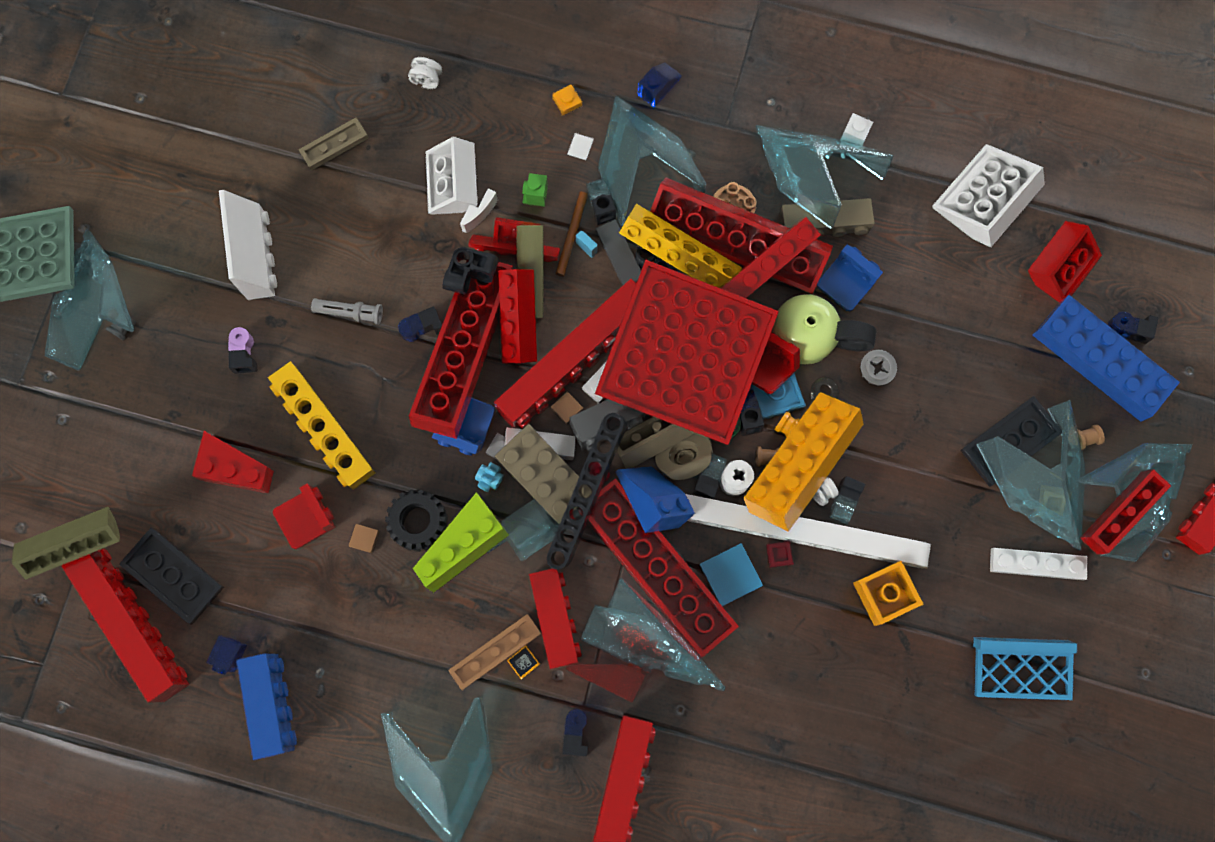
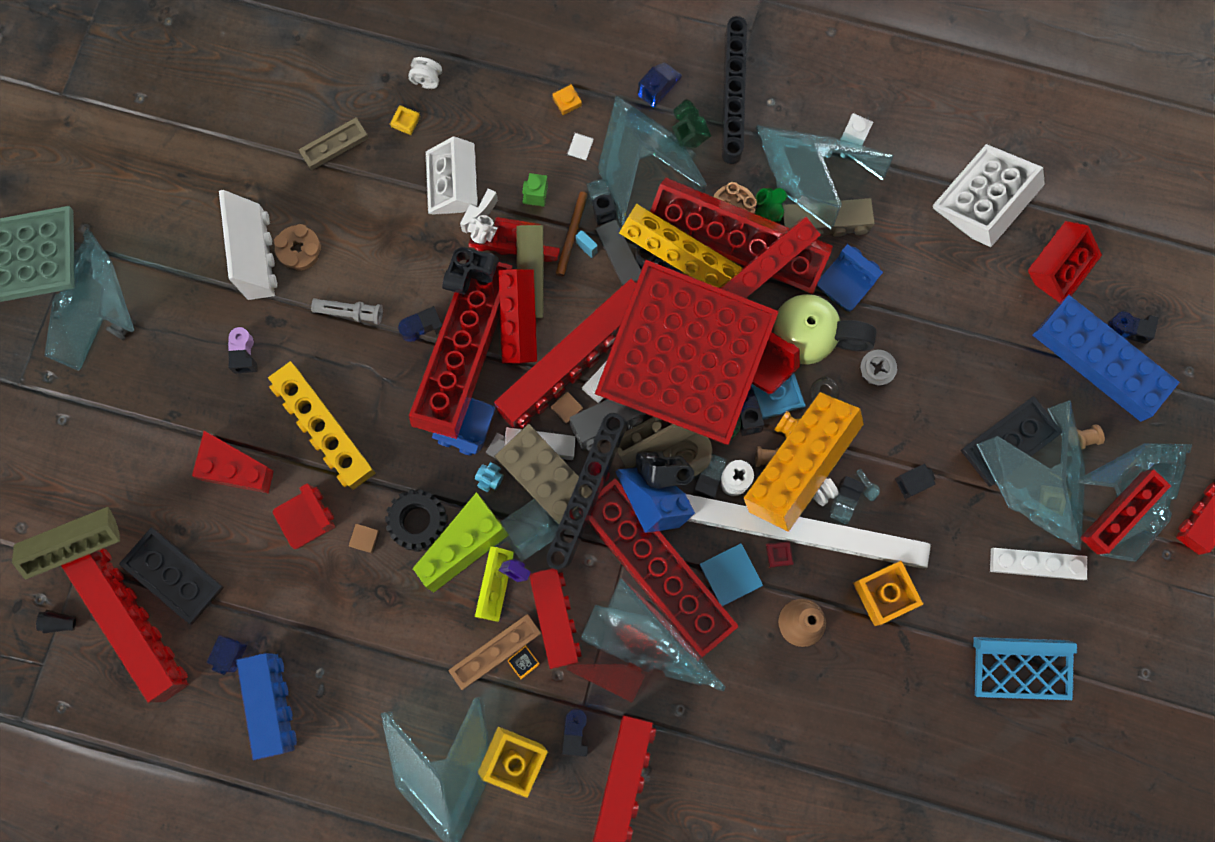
(54, 622): none -> black cone
(285, 243): none -> medium nougat plate
(405, 120): none -> yellow tile
(482, 229): none -> white gear
(493, 585): none -> neon yellow plate
(512, 762): none -> yellow brick
(515, 570): none -> dark purple plate
(663, 471): none -> black piece
(691, 128): none -> clear green brick
(734, 80): none -> black beam
(770, 203): none -> green plate
(795, 626): none -> medium nougat cone
(872, 489): none -> clear light blue hand
(915, 481): none -> black brick

